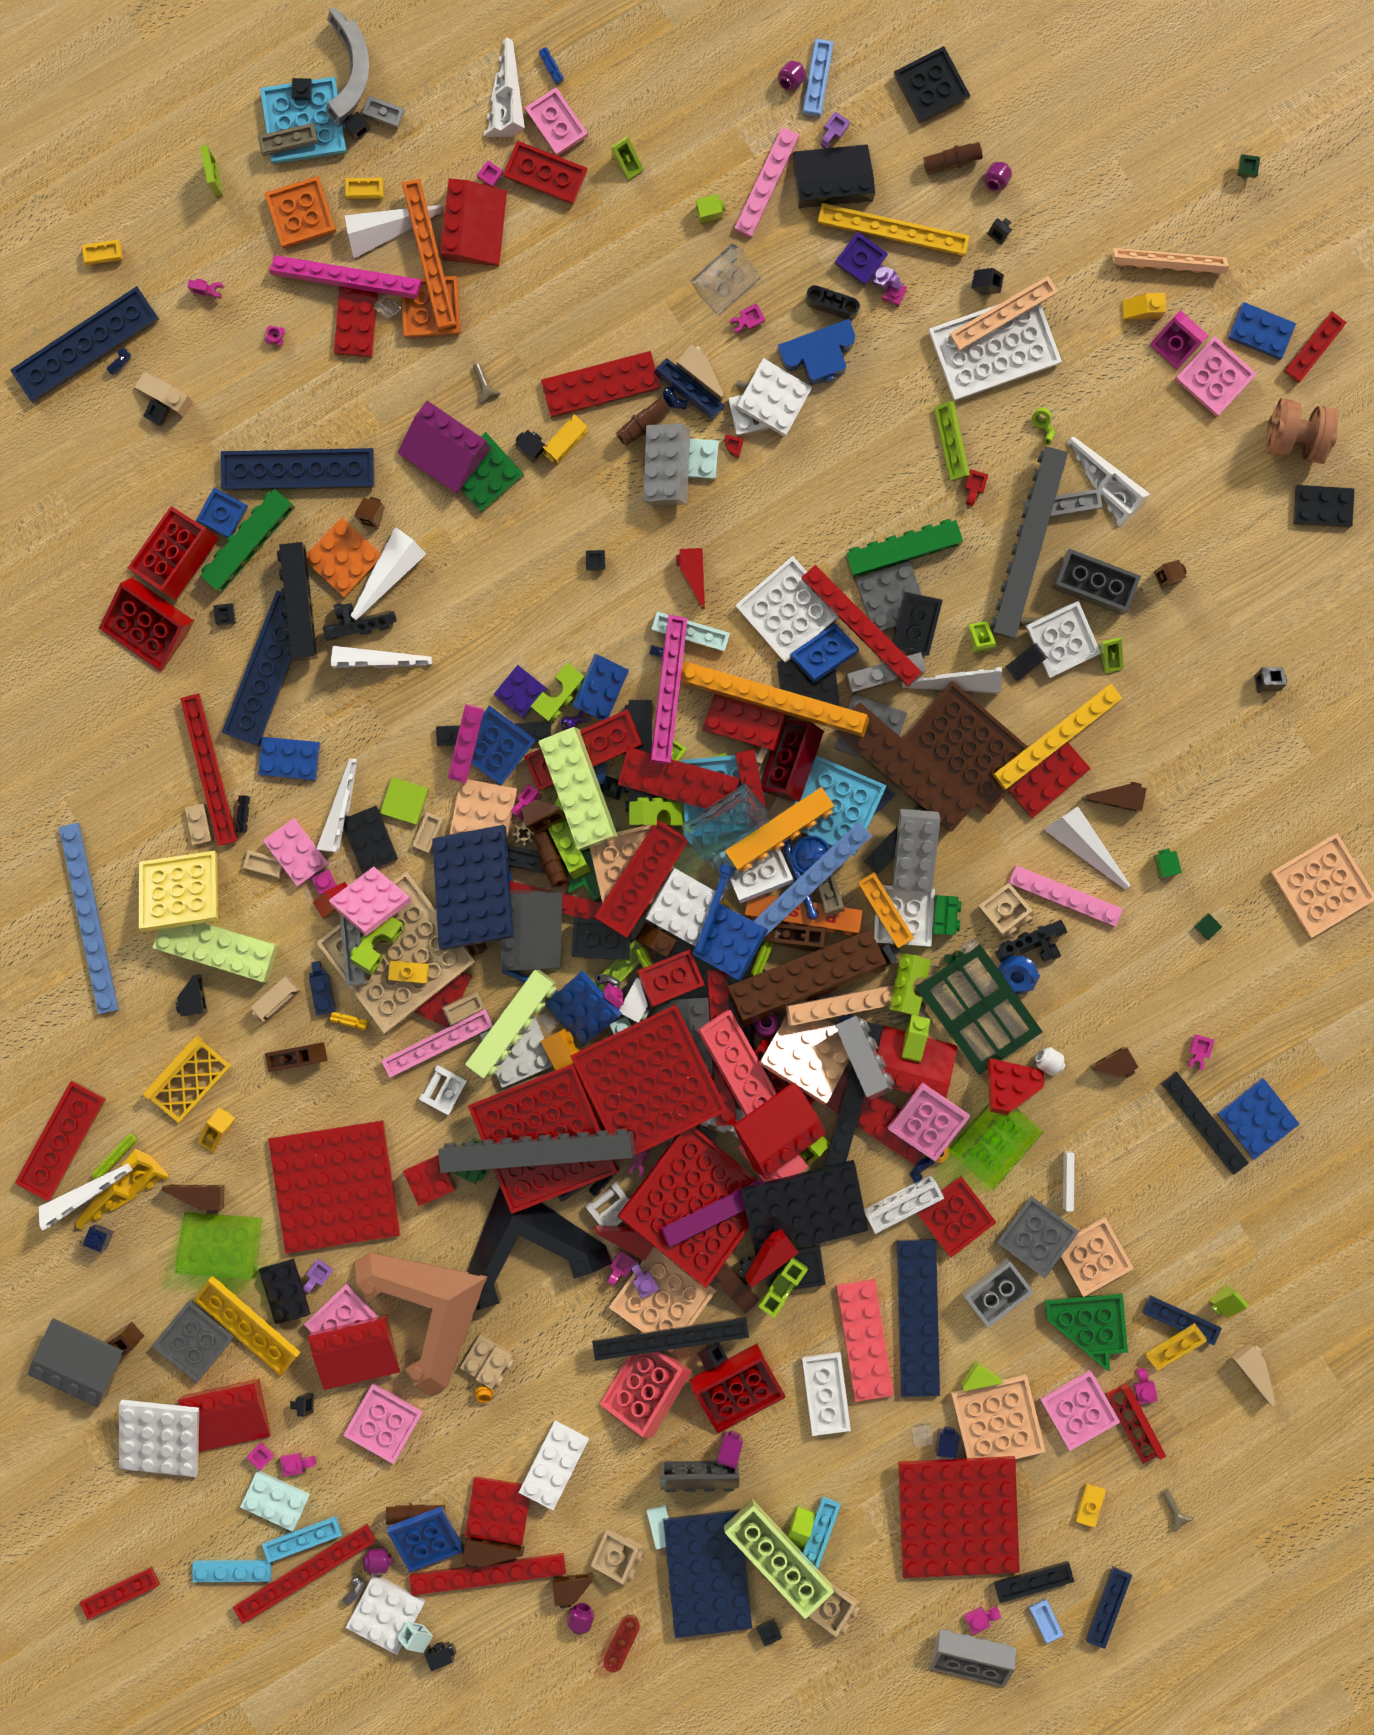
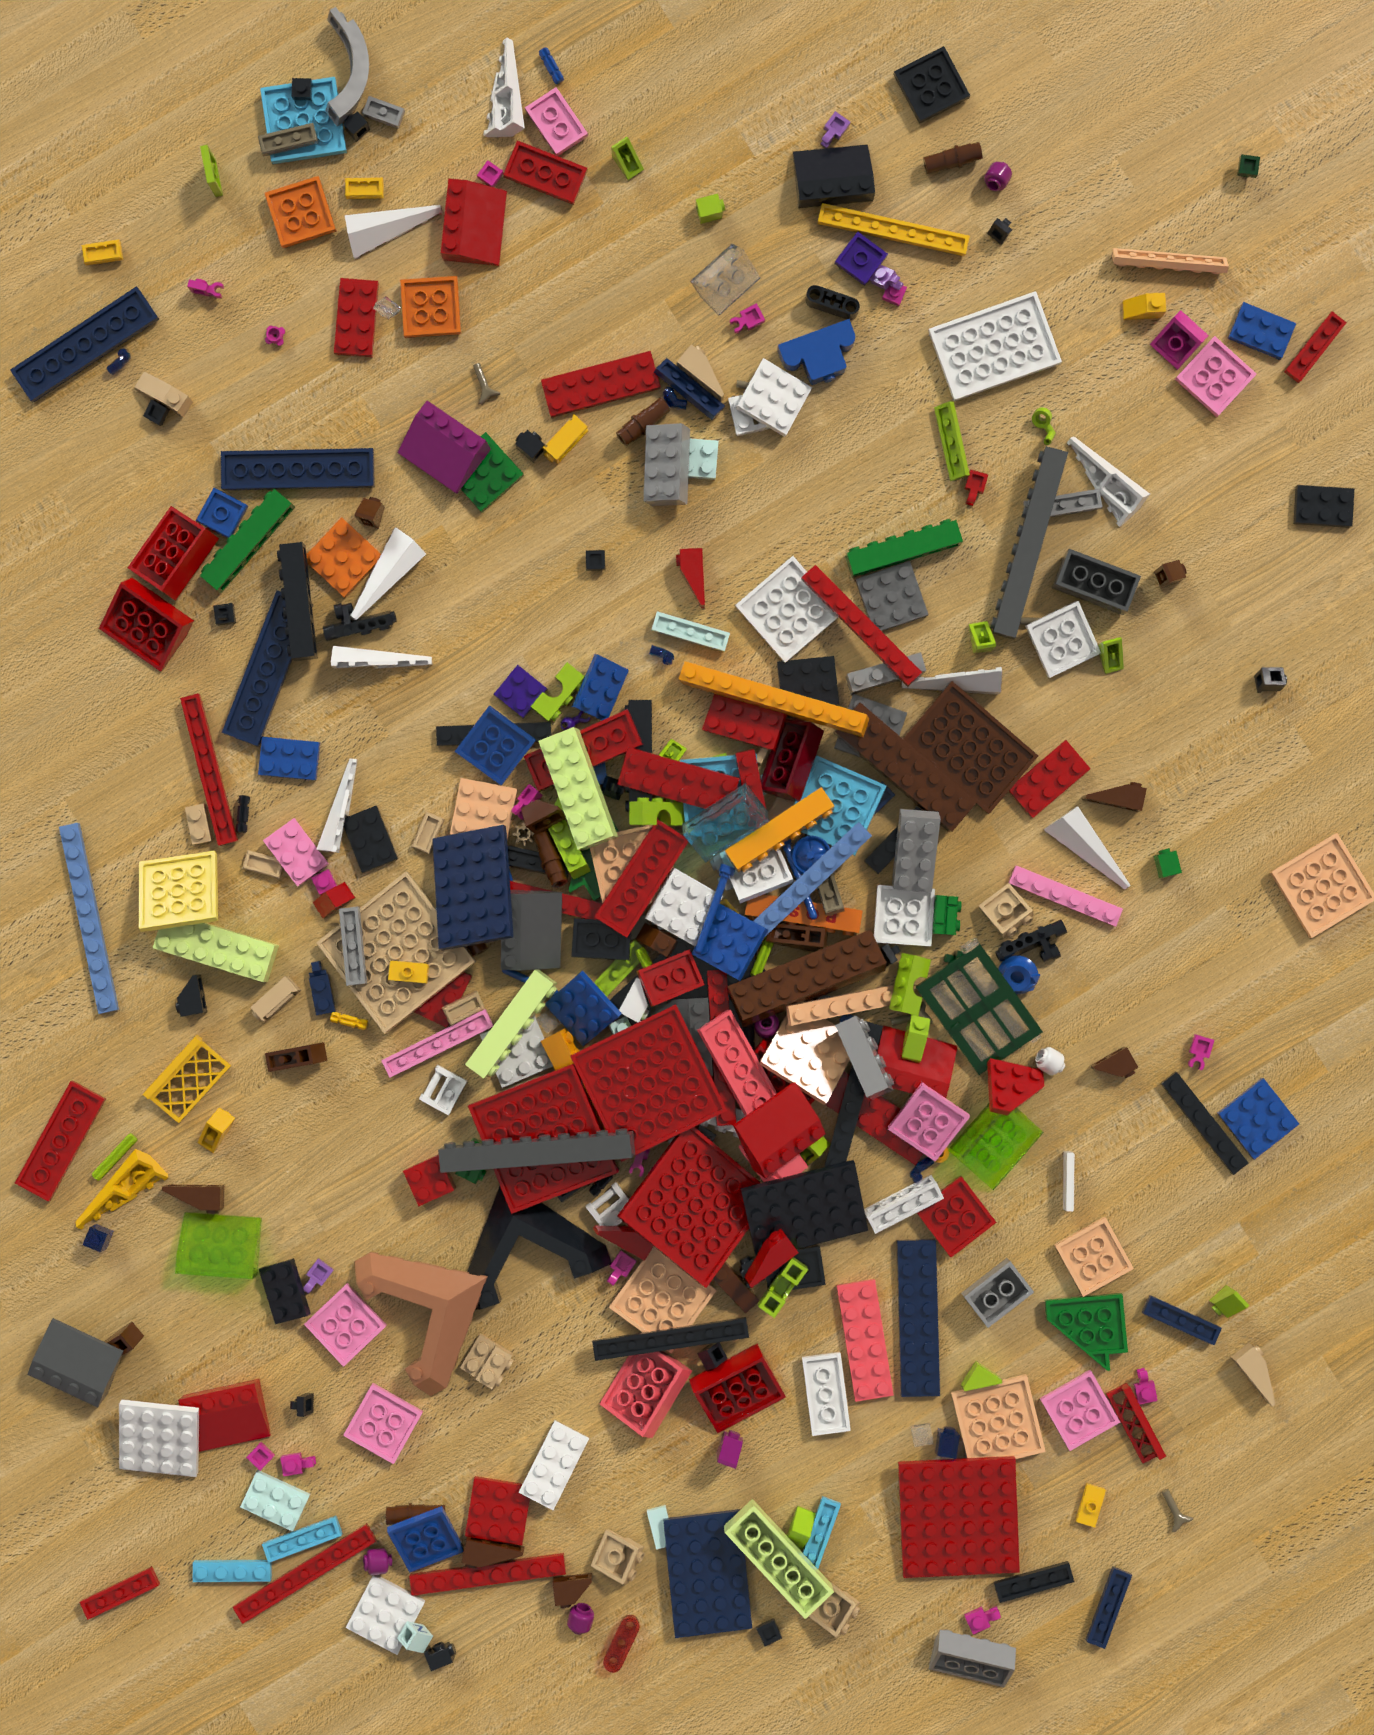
(60, 1207): white wedge -> none
(193, 1341): flat silver plate -> none
(246, 1326): yellow plate -> none
(334, 1186): red plate -> none
(345, 277): dark pink plate -> none
(354, 1352): red slope -> none
(355, 1592): flat silver arm -> none
(365, 956): lime arch -> none
(370, 901): bright pink plate -> none
(404, 801): lime tile -> none
(429, 254): orange tile -> none
(465, 743): dark pink plate -> none
(484, 1394): light orange plate -> none
(605, 979): flat silver arm -> none
(613, 995): dark pink plate -> none
(644, 1282): medium lavender plate -> none
(668, 690): dark pink plate -> none
(697, 1475): dark grey slope -> none
(704, 1217): magenta tile -> none
(734, 445): red tile -> none
(766, 182): bright pink plate -> none
(791, 75): magenta head -> none
(817, 77): light blue tile -> none
(824, 653): blue plate -> none
(885, 910): light orange plate -> none
(917, 623): black plate -> none
(987, 281): black brick -> none
(1003, 313): light nougat plate -> none
(1026, 661): black tile -> none
(1038, 1237): flat silver plate -> none
(1046, 1620): light blue tile -> none
(1057, 736): yellow plate -> none
(1176, 1347): yellow plate -> none
(1208, 926): dark green tile -> none
(1316, 434): nougat wheel -> none

